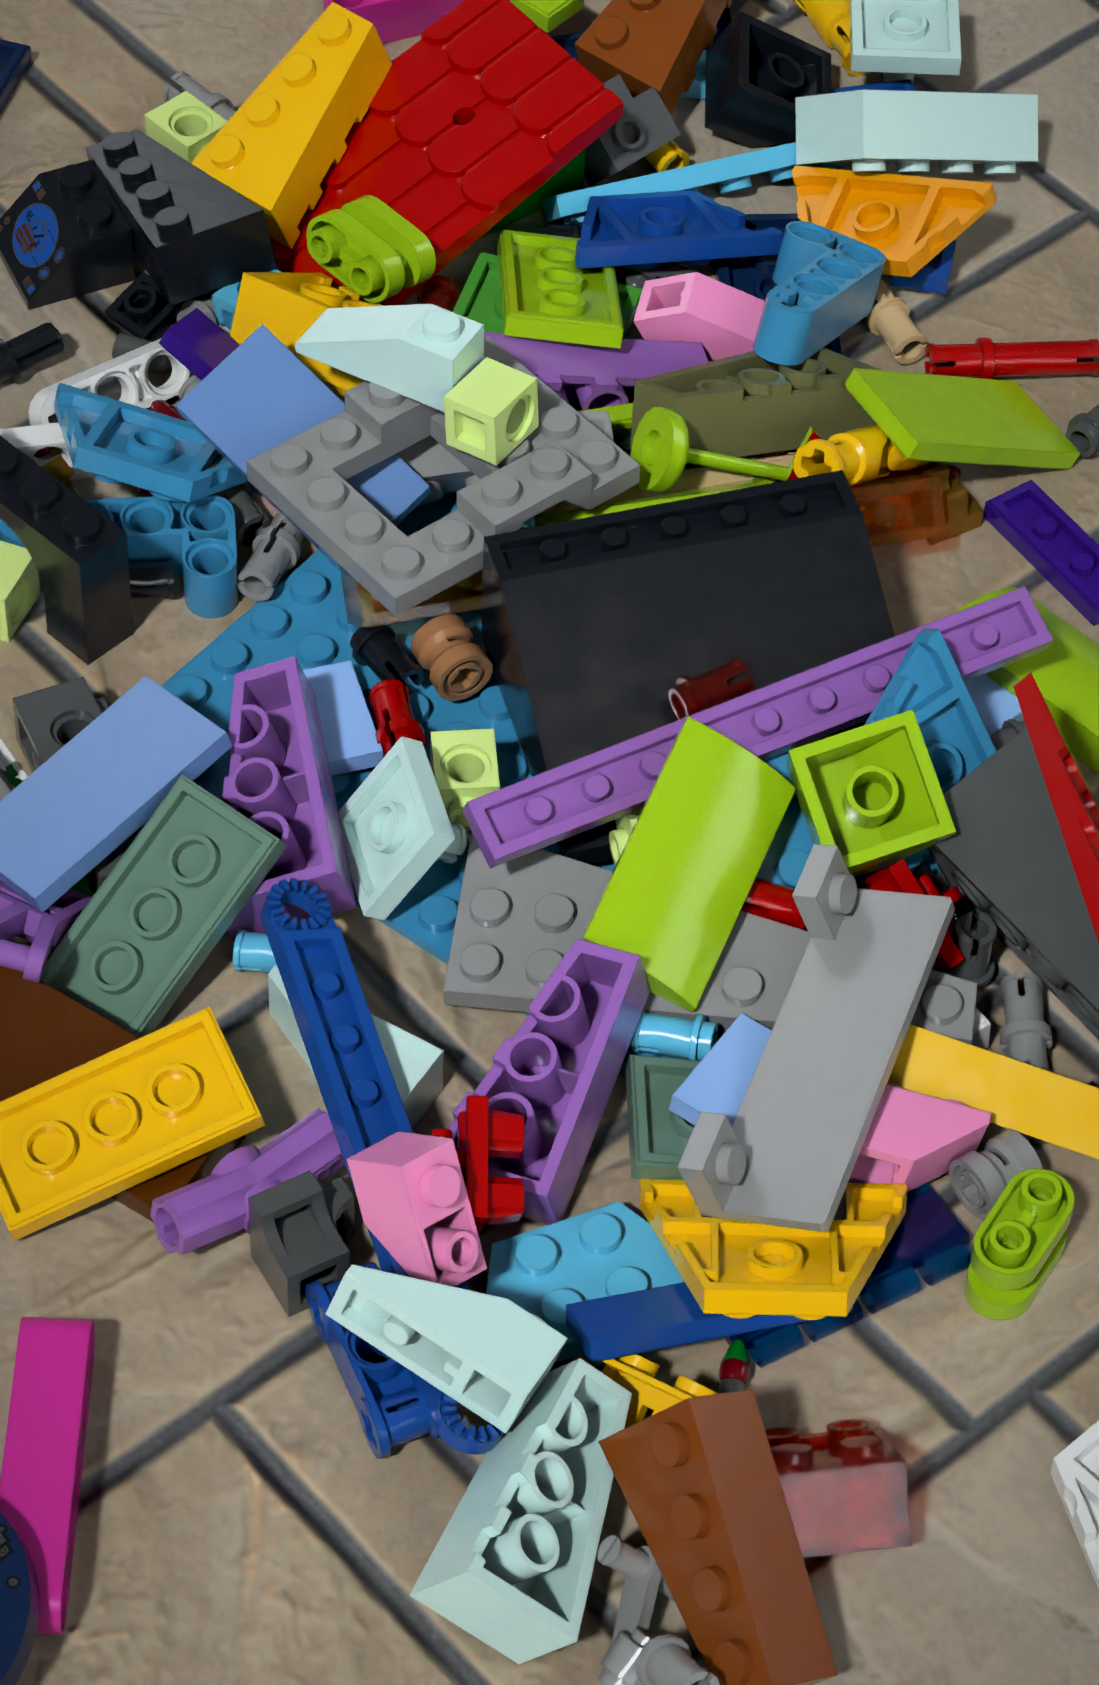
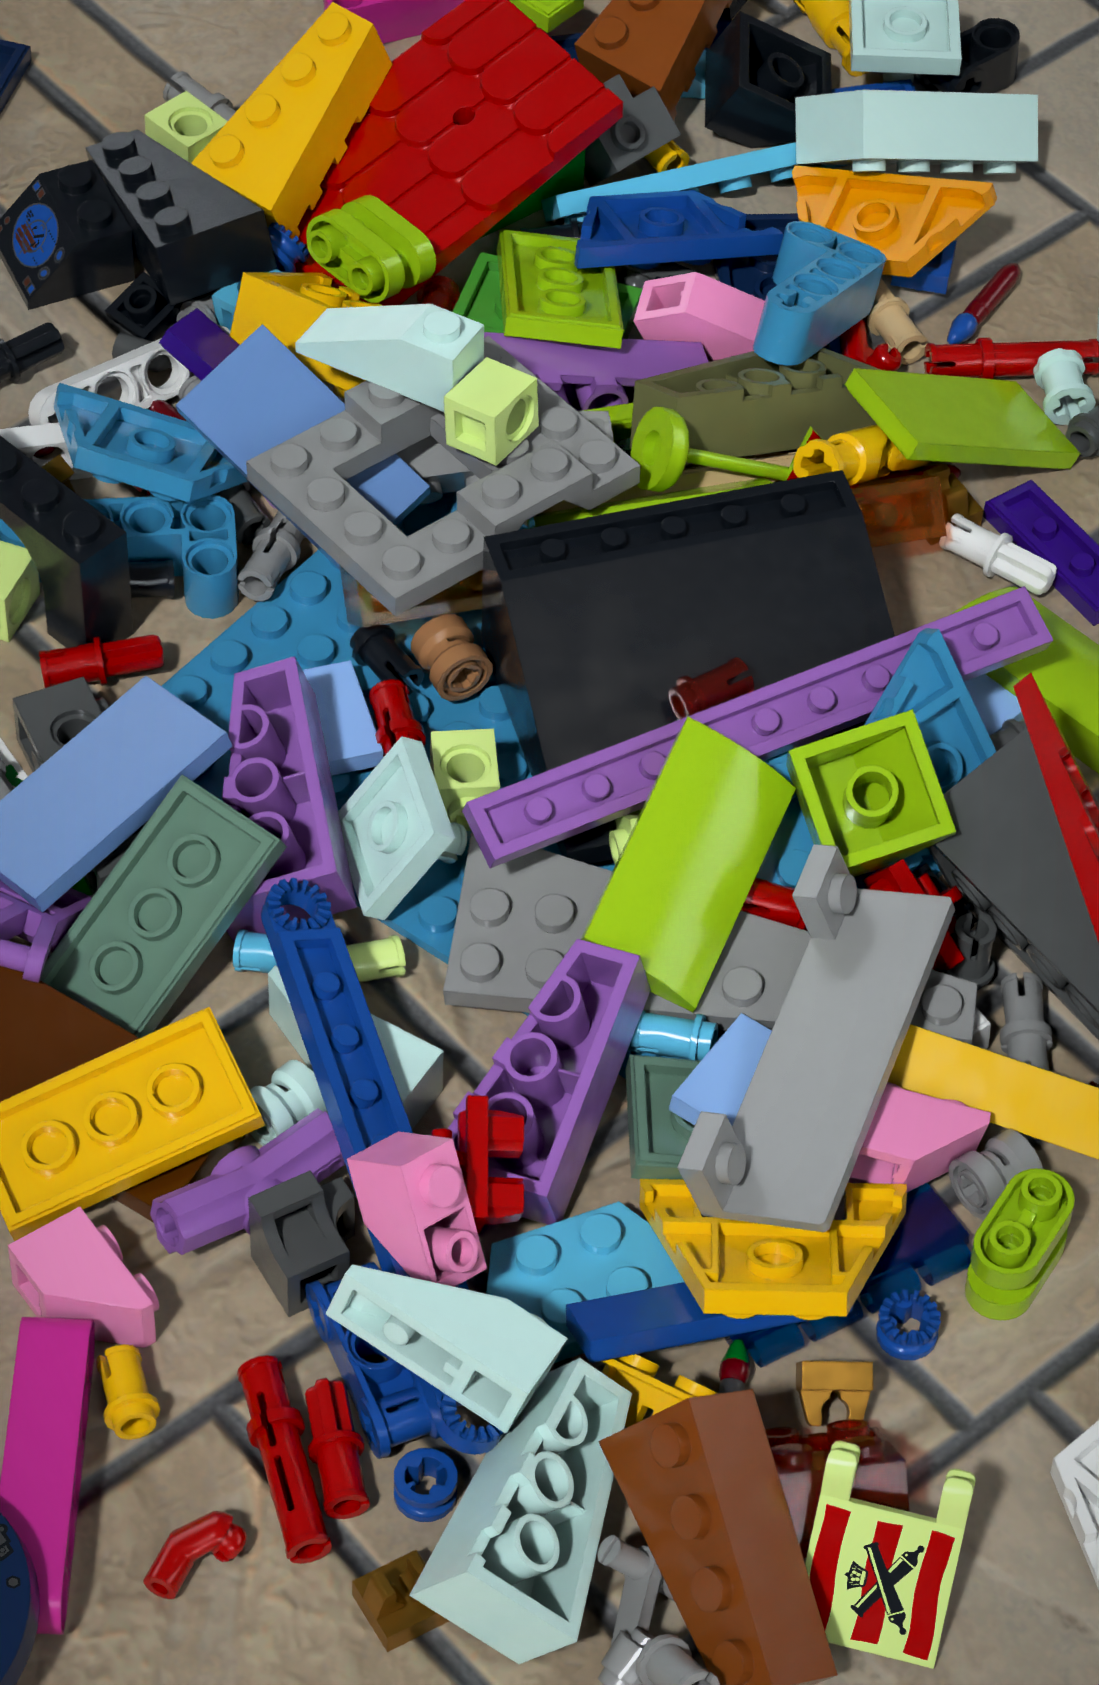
(80, 1274): none -> bright pink slope
(101, 660): none -> red axle
(130, 1406): none -> yellow pin
(190, 1542): none -> red arm
(276, 1432): none -> red pin
(286, 249): none -> blue bush
(286, 1100): none -> light aqua wheel
(336, 1450): none -> red axle
(378, 958): none -> yellowish green pin
(387, 1603): none -> pearl gold tile
(440, 1497): none -> blue bush
(848, 1379): none -> pearl gold tile
(855, 346): none -> red arm
(883, 1570): none -> flag
(900, 1309): none -> blue bush
(983, 304): none -> dark red piece
(987, 60): none -> black piece
(998, 555): none -> white axle
(1061, 378): none -> light aqua bush

